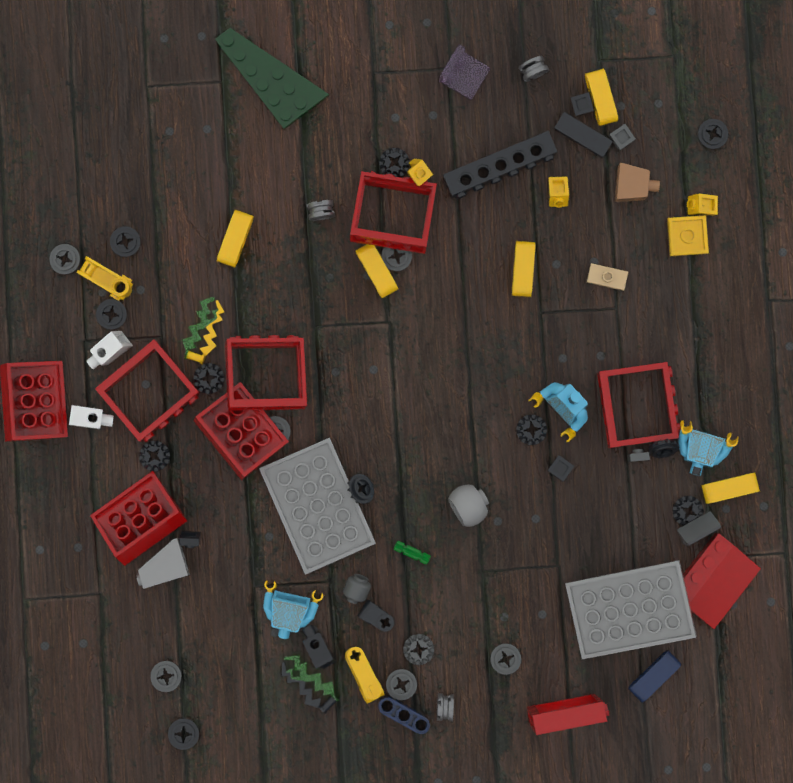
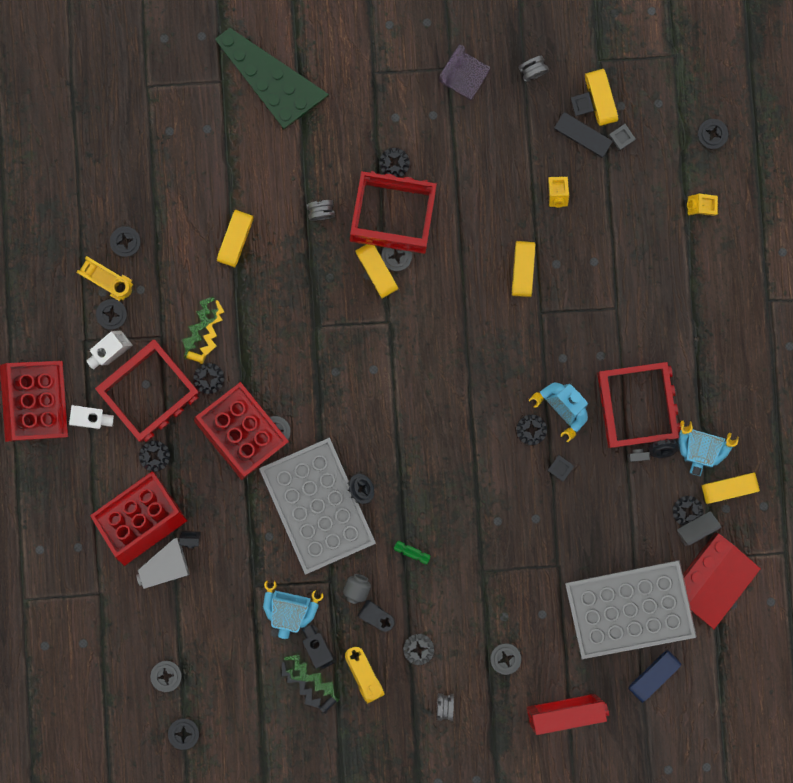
(62, 250): dark grey gear -> none
(272, 341): red window -> none
(398, 693): dark grey gear -> none
(412, 719): dark blue beam -> none
(419, 171): yellow bracket -> none
(469, 505): light grey wheel -> none
(542, 142): black brick -> none
(607, 277): tan plate -> none
(633, 183): medium nougat torso -> none
(687, 235): yellow plate -> none

